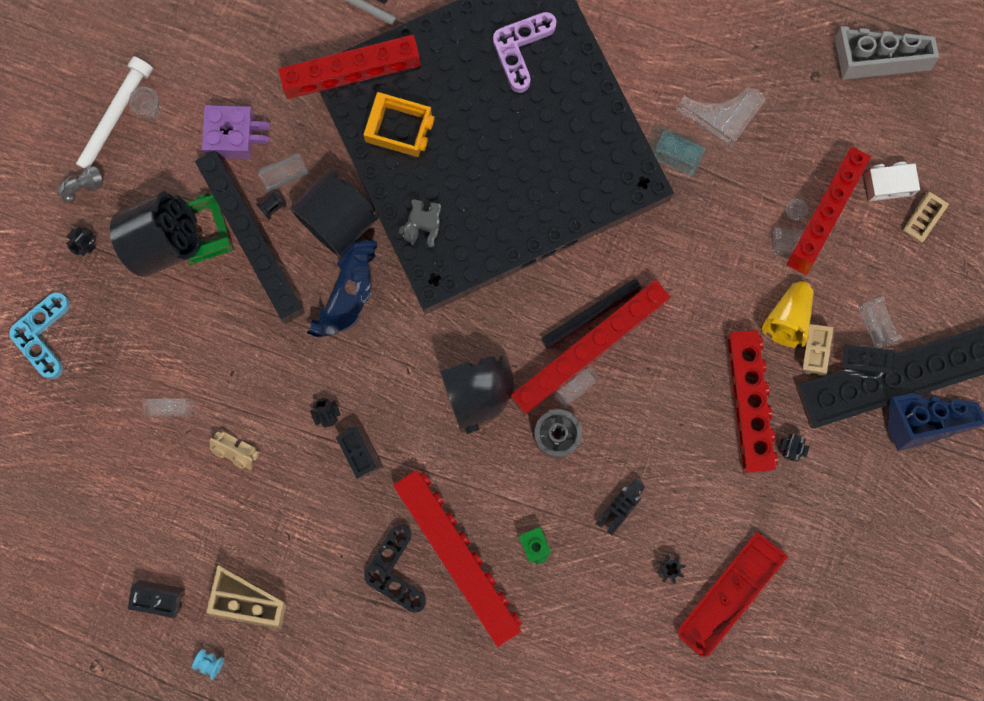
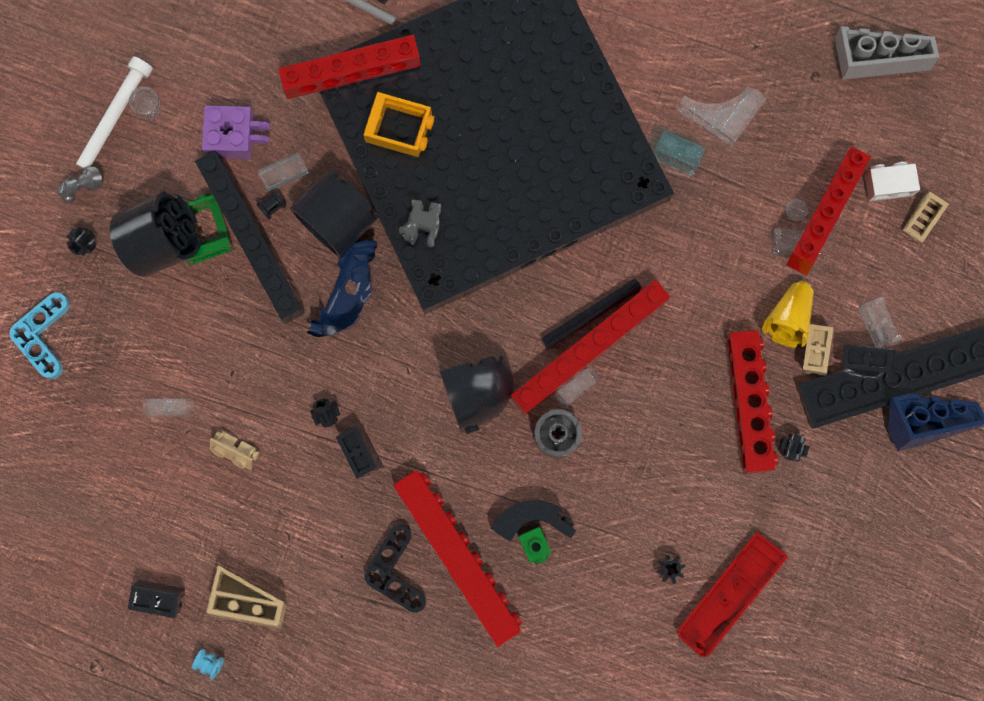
(511, 47): lavender beam -> none
(533, 510): none -> black arch
(622, 506): black hinge -> none

